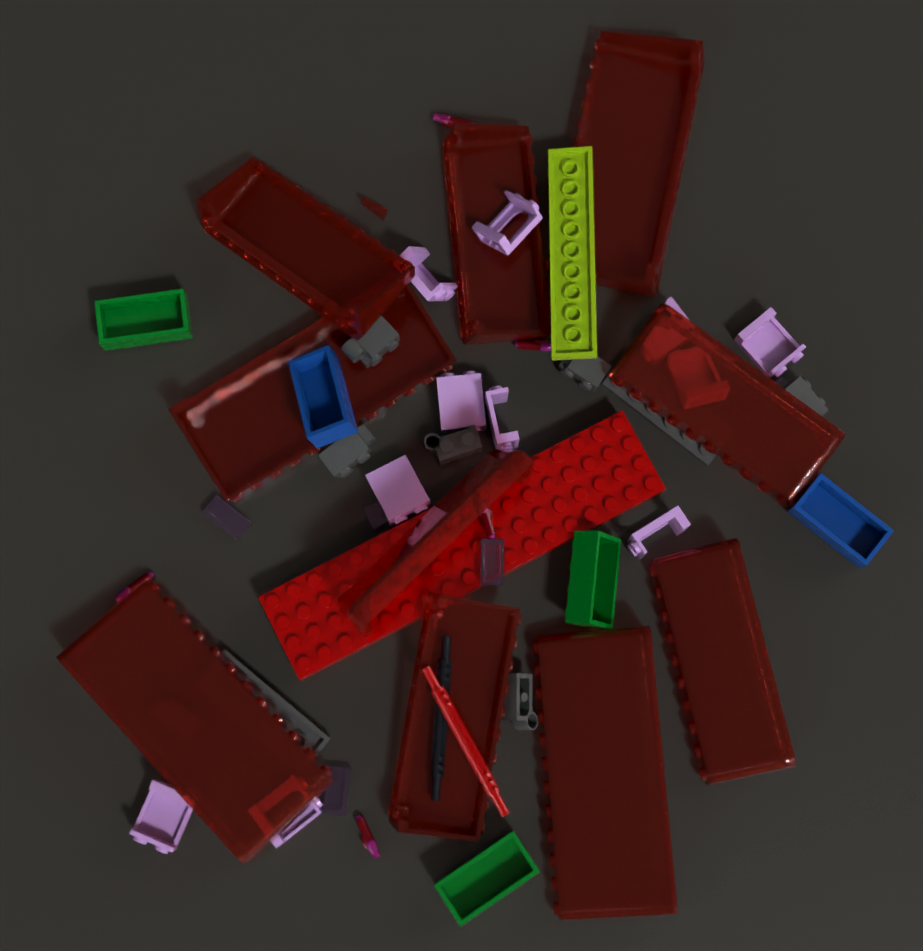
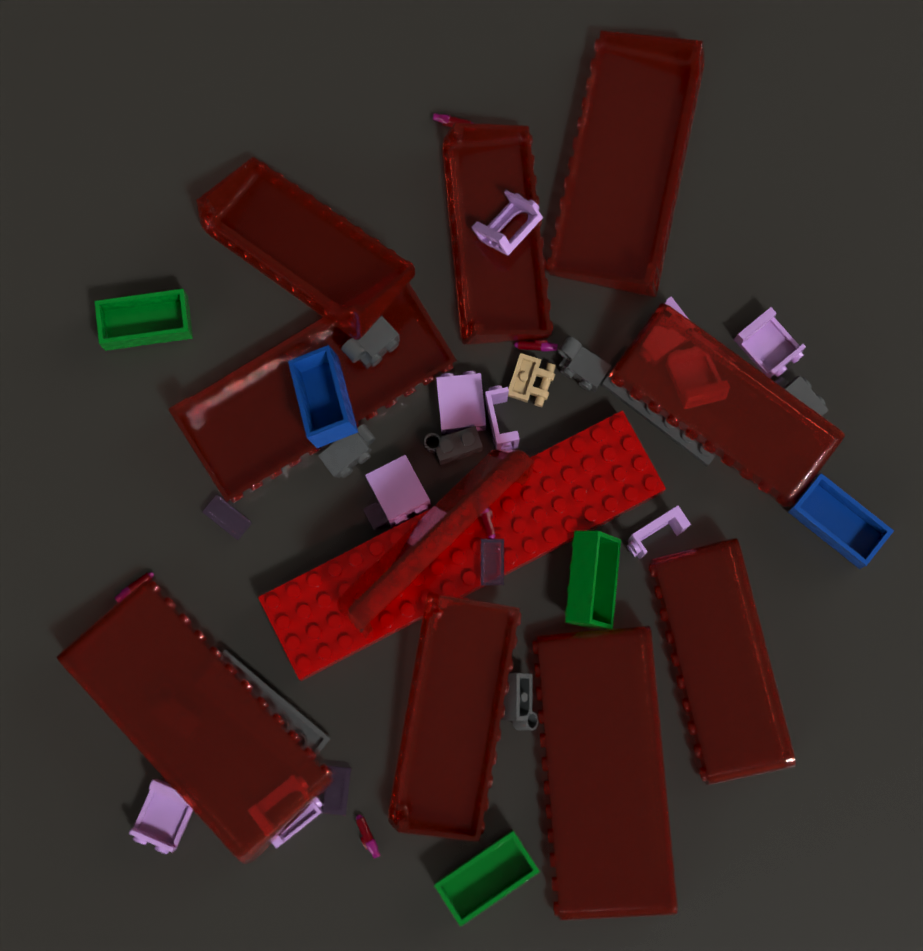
(376, 209): clear red piece -> none
(424, 280): lavender panel -> none
(440, 723): black axle -> none
(465, 741): red axle -> none
(524, 377): none -> tan plate
(572, 254): lime plate -> none

